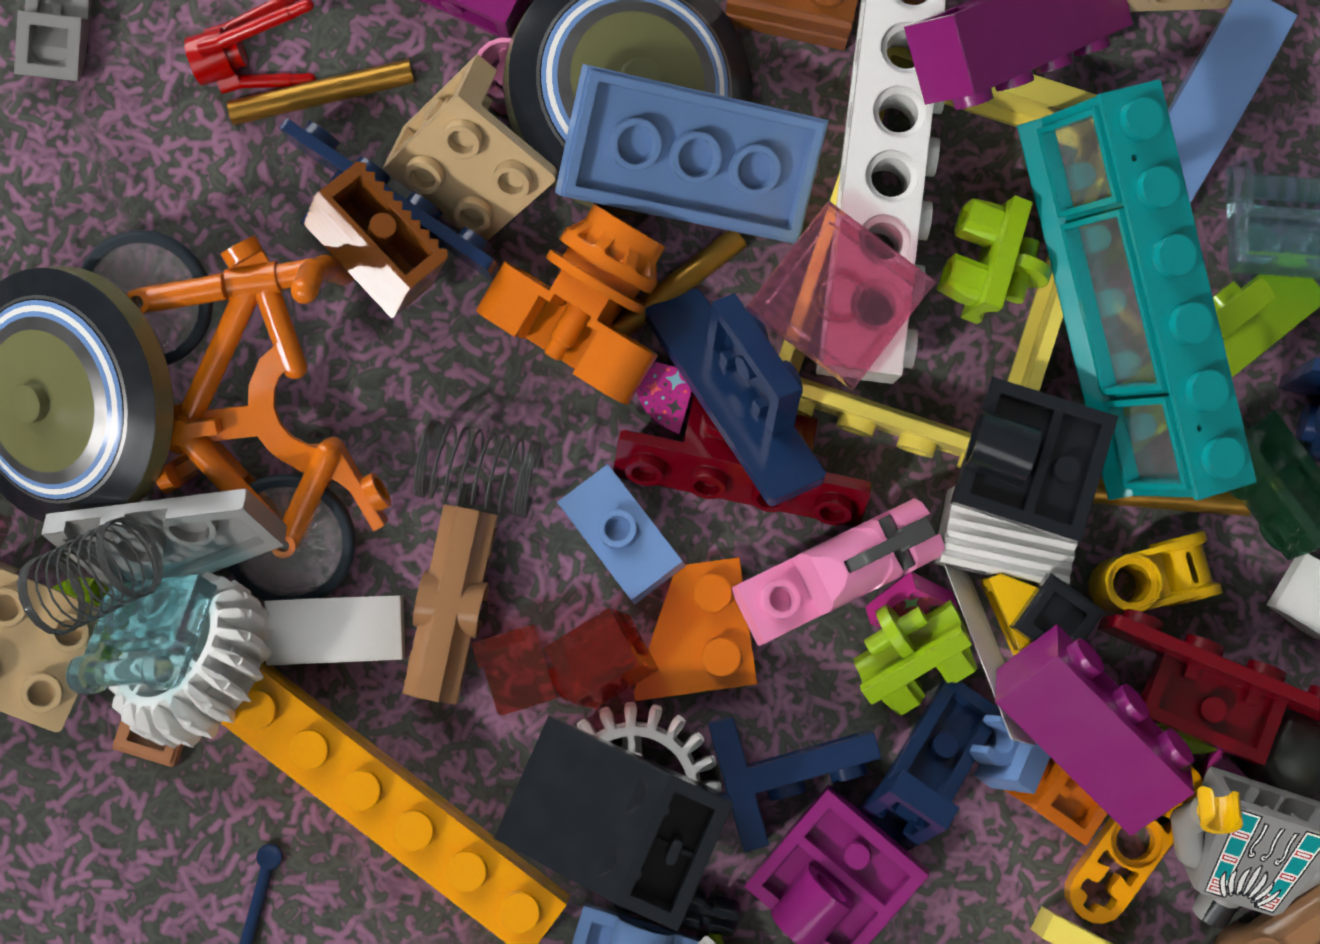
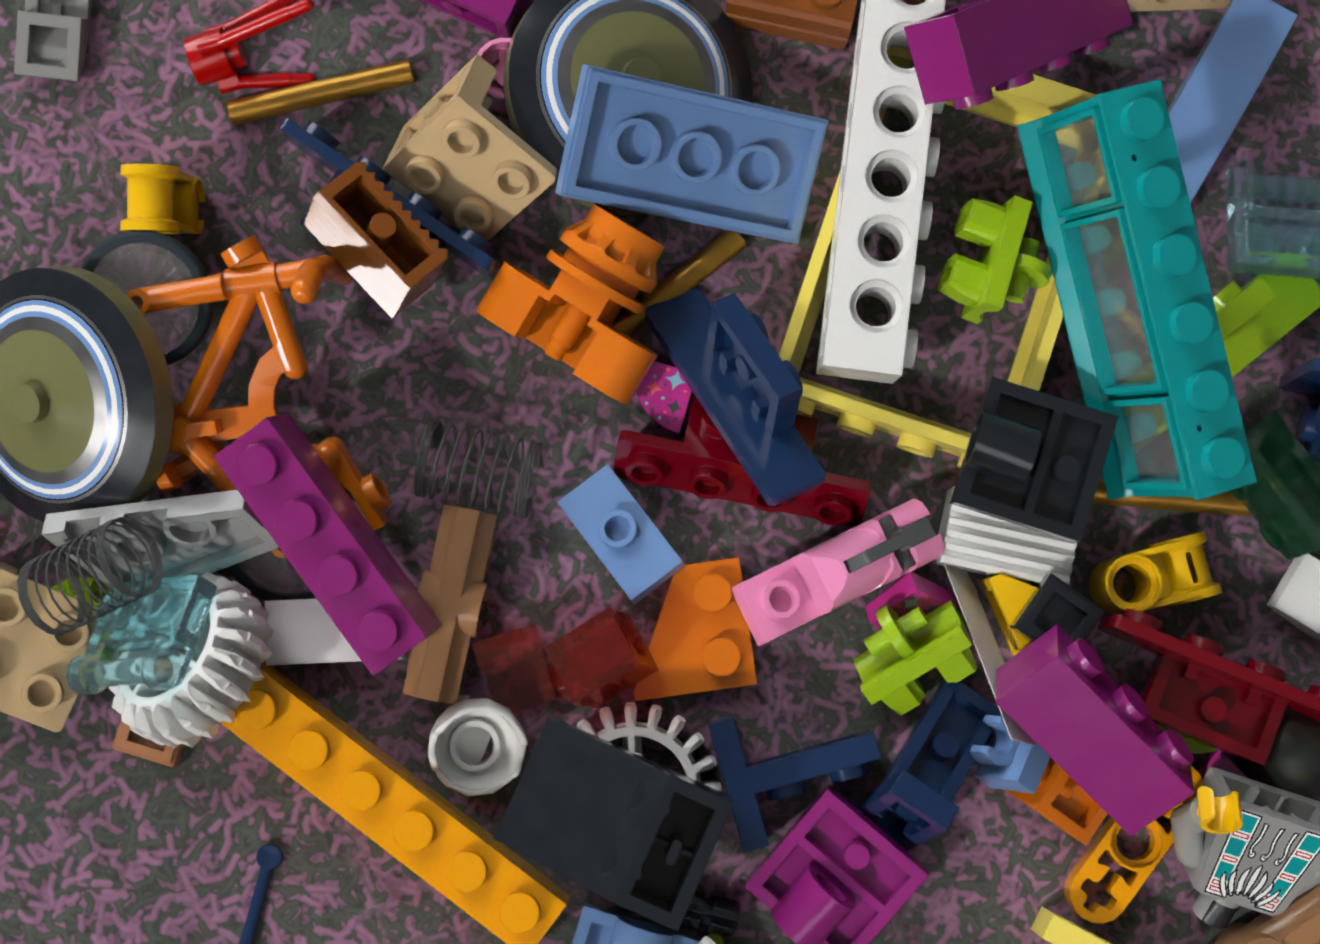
(162, 199): none -> yellow piece
(328, 541): none -> magenta brick
(460, 742): none -> white hair
(840, 295): clear pink tile -> none

